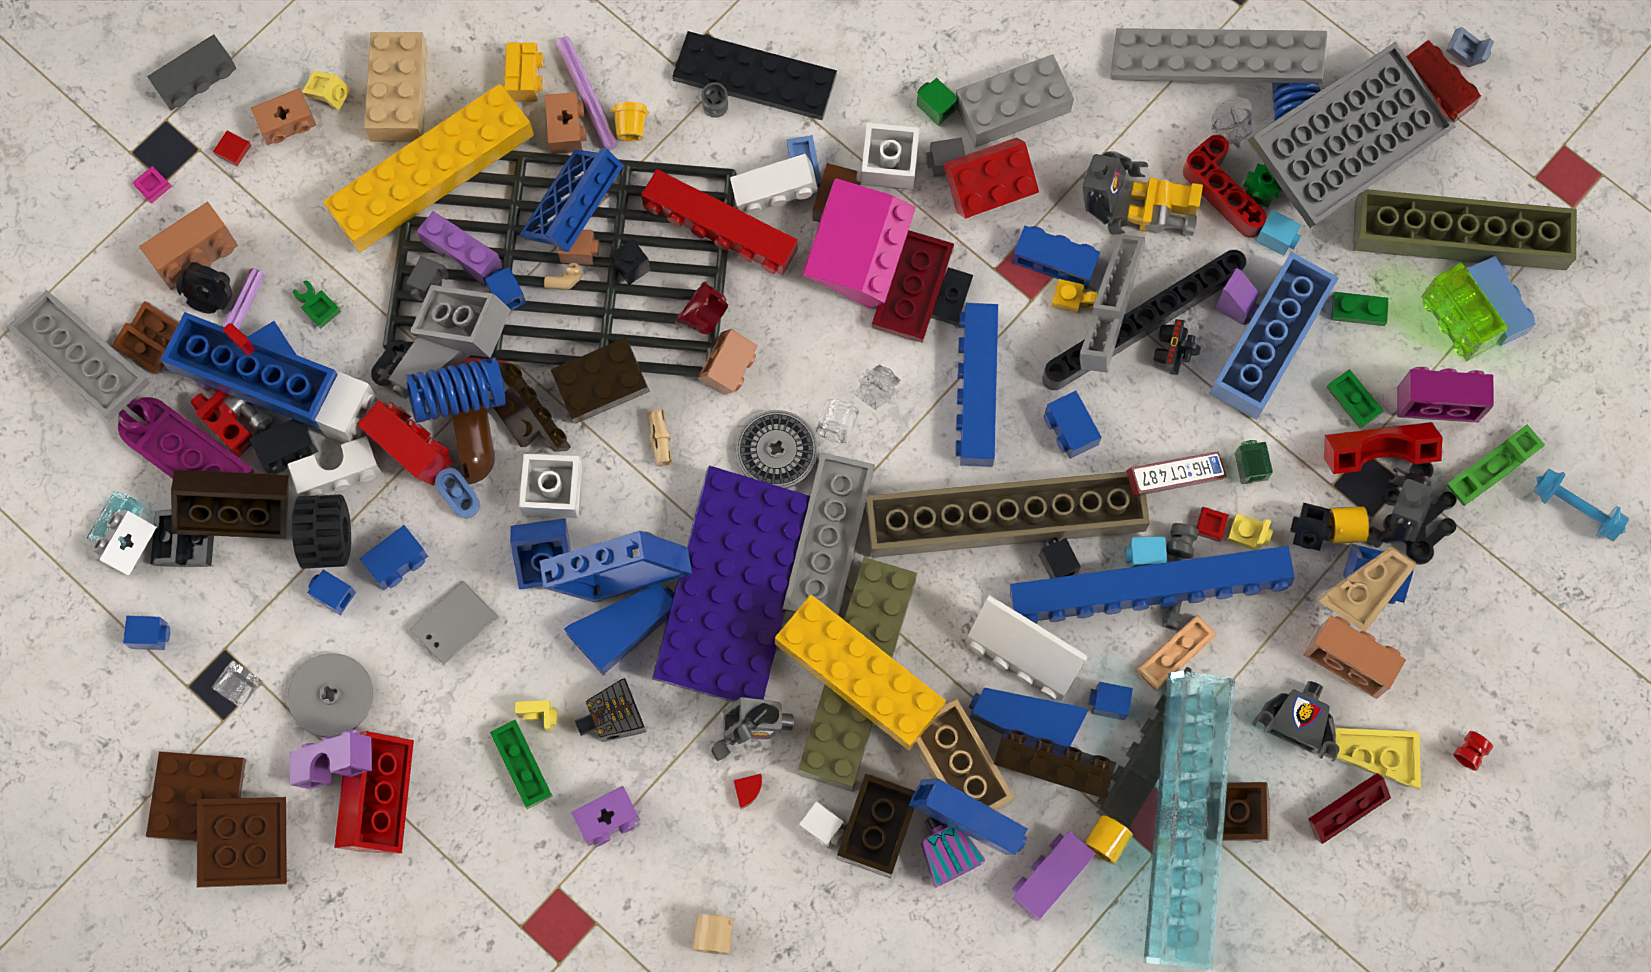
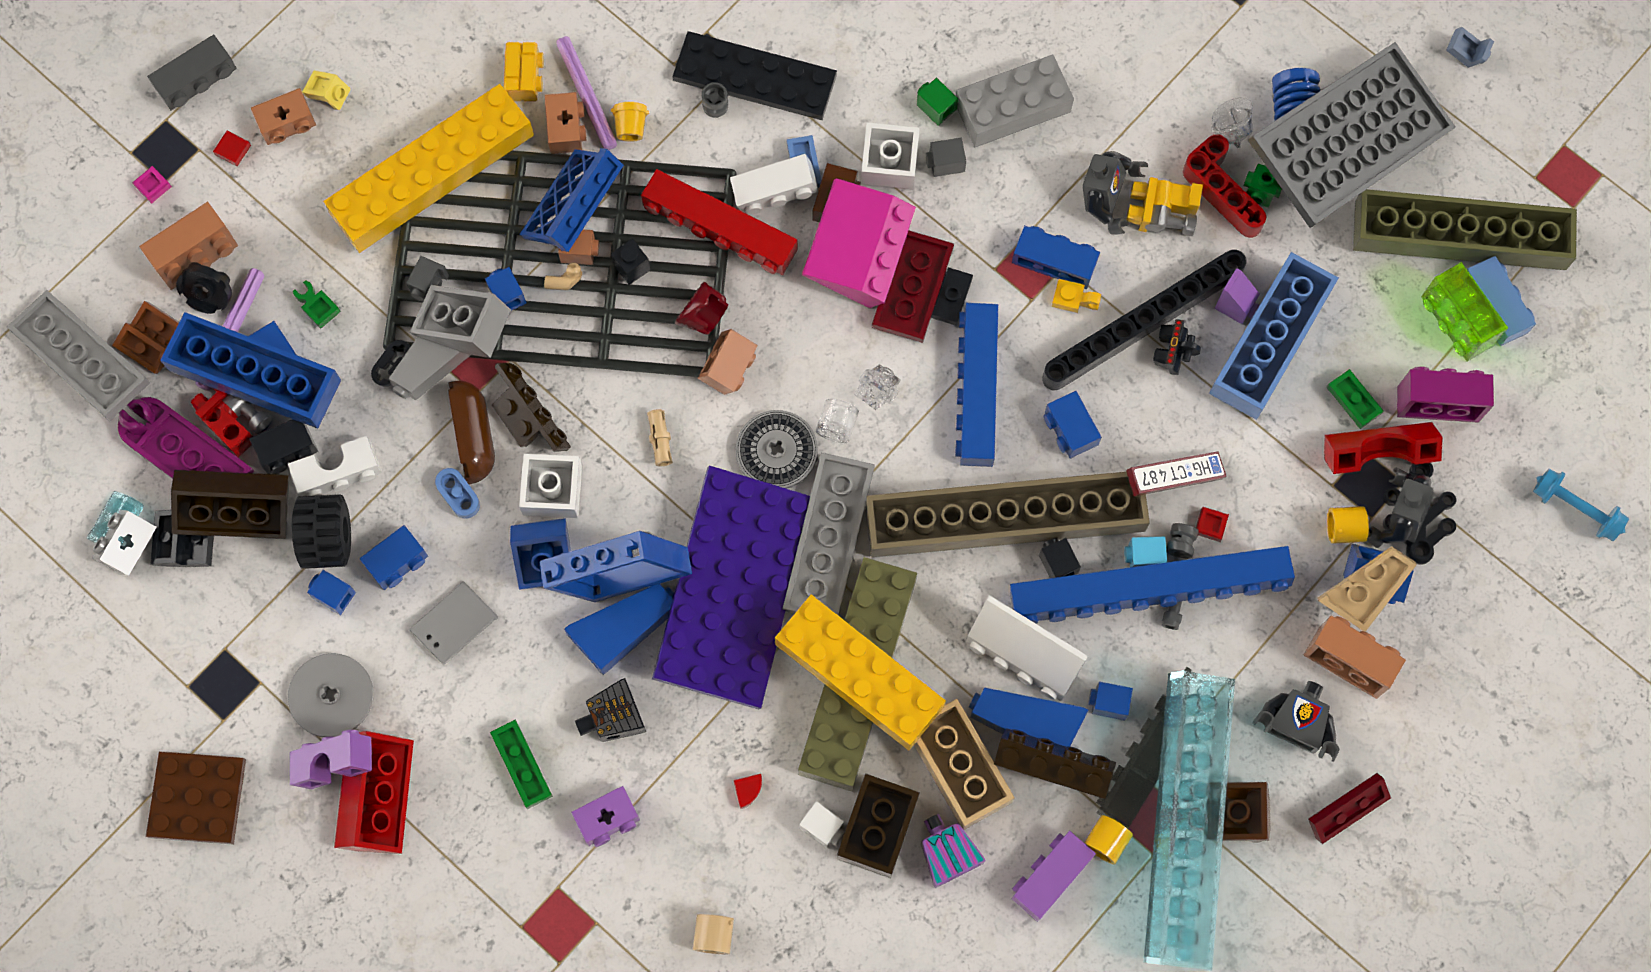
(146, 632): blue brick -> none
(236, 684): clear piece -> none
(238, 339): red tile -> none
(241, 842): reddish brown plate -> none
(344, 408): white brick -> none
(396, 86): tan brick -> none
(406, 441): red brick -> none
(446, 380): blue piece -> none
(448, 239): medium lavender arch -> none
(534, 709): light yellow bracket -> none
(600, 380): dark brown brick -> none
(751, 720): dark grey torso -> none
(968, 816): blue slope -> none
(991, 177): red brick -> none
(1111, 304): light grey slope -> none
(1176, 652): light nougat tile -> none
(1219, 55): light grey plate -> none
(1250, 532): light yellow bracket -> none
(1253, 462): clear green brick -> none
(1279, 233): medium azure brick -> none
(1311, 527): black brick -> none
(1360, 308): green plate -> none
(1382, 752): light yellow wing -> none
(1444, 81): clear red brick -> none
(1473, 750): red wheel -> none
(1495, 465): bright green slope -> none

